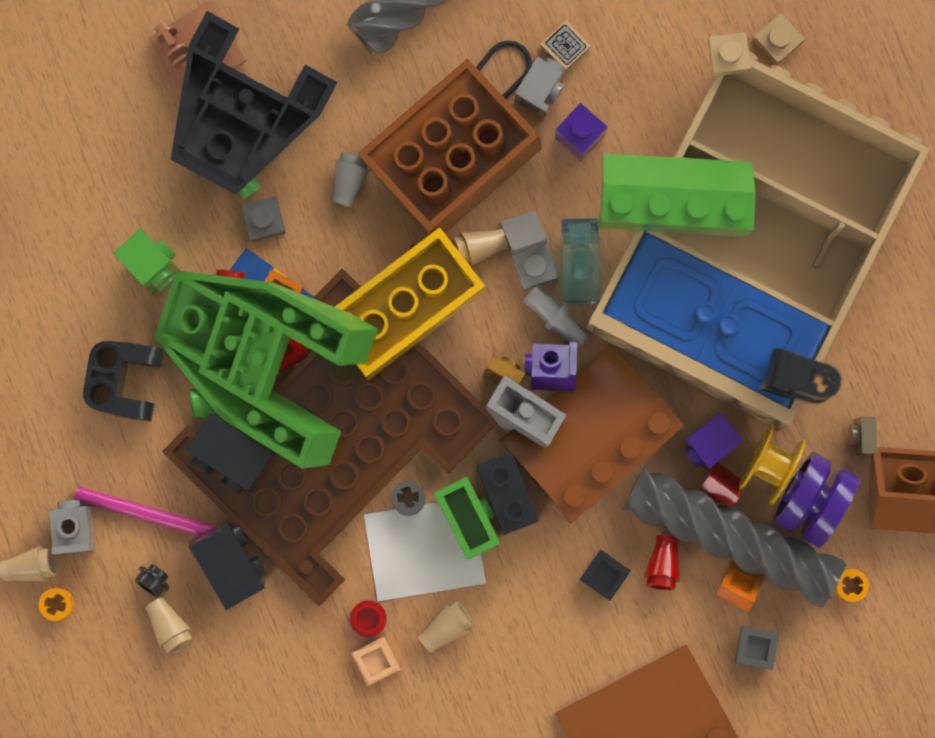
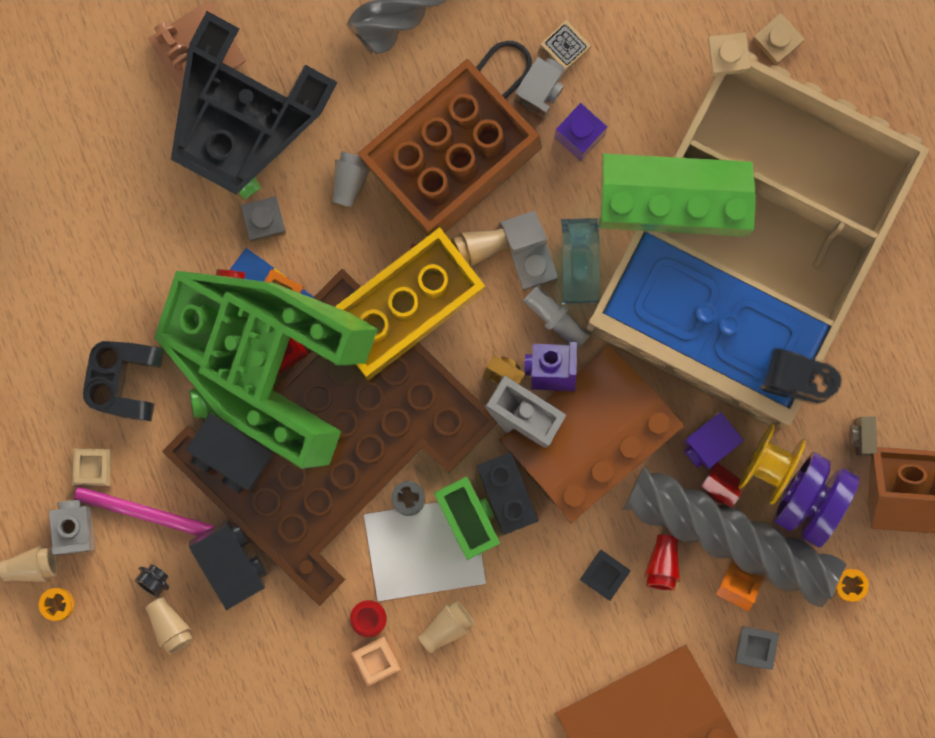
(91, 467): none -> tan tile
(148, 261): bright green brick -> none

